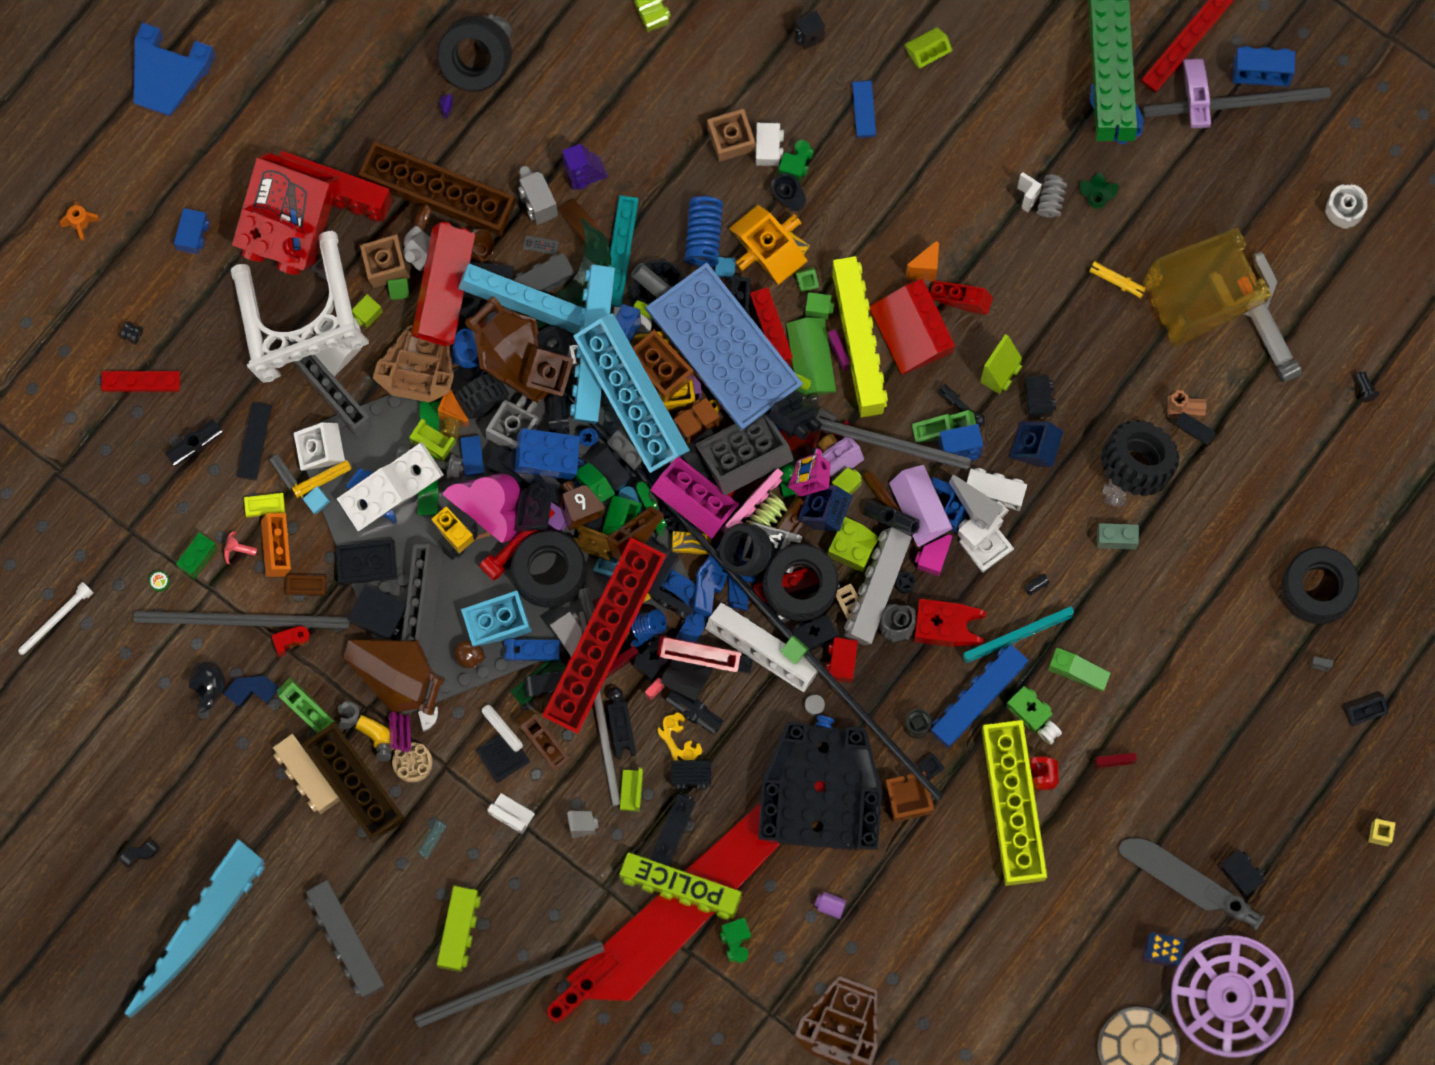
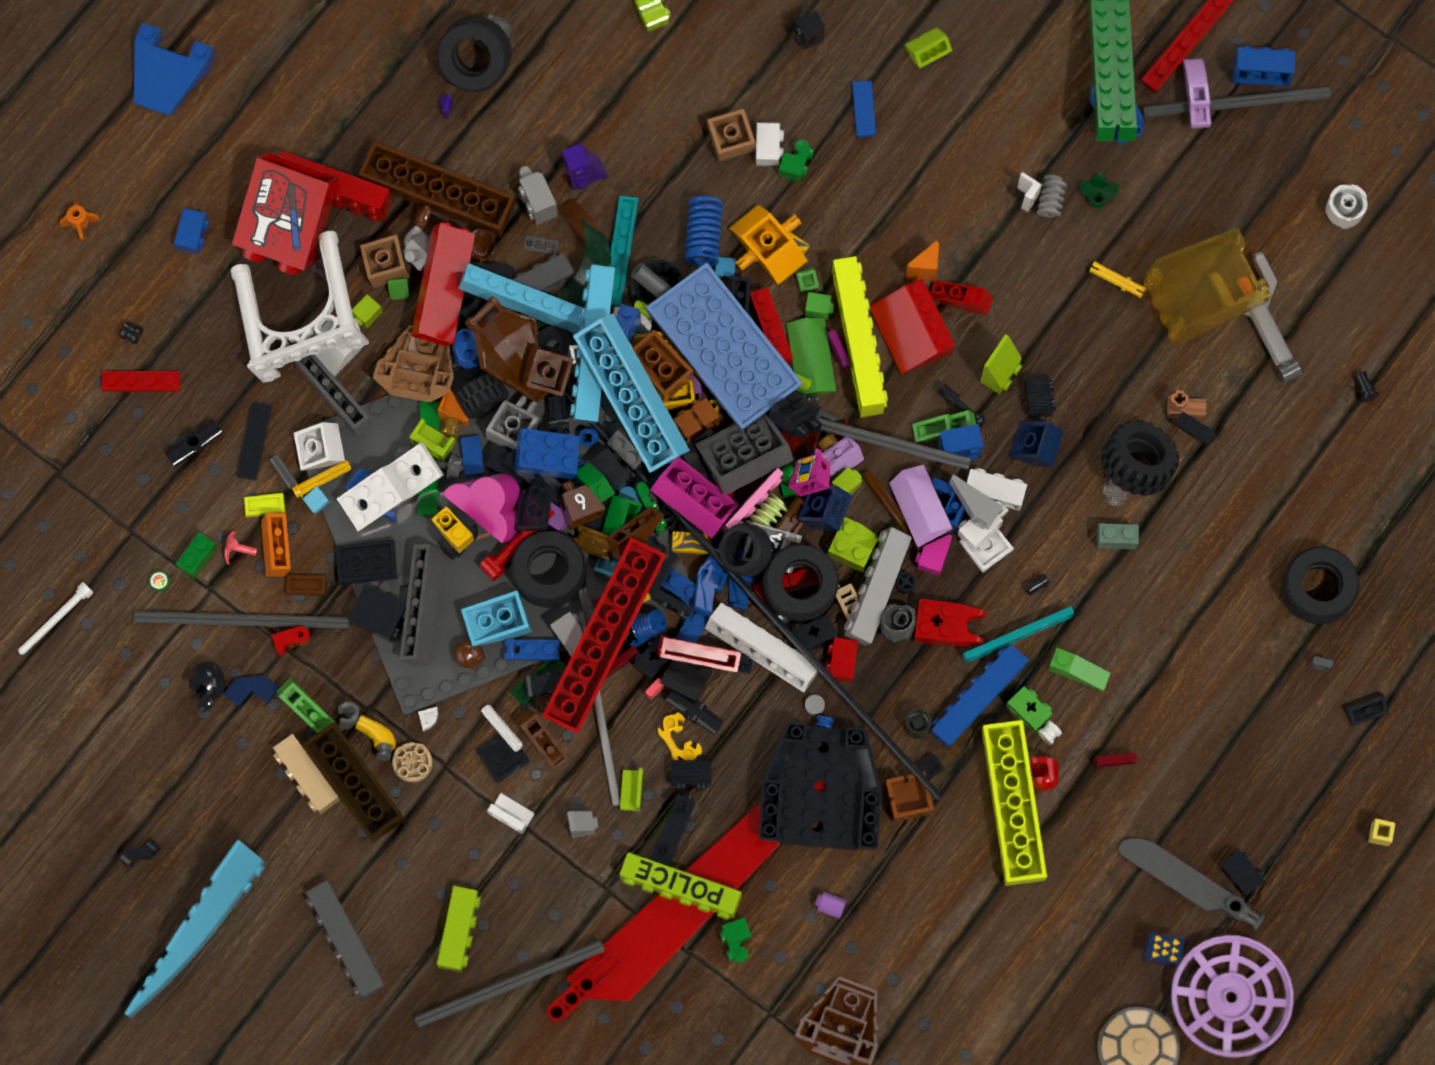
(274, 235): red brick -> none
(395, 672): reddish brown windscreen -> none
(403, 732): magenta tile -> none
(432, 839): clear light blue axle -> none
(620, 723): black plate -> none
(788, 191): black piece -> none
(794, 650): bright green tile -> none
(899, 521): black piece -> none

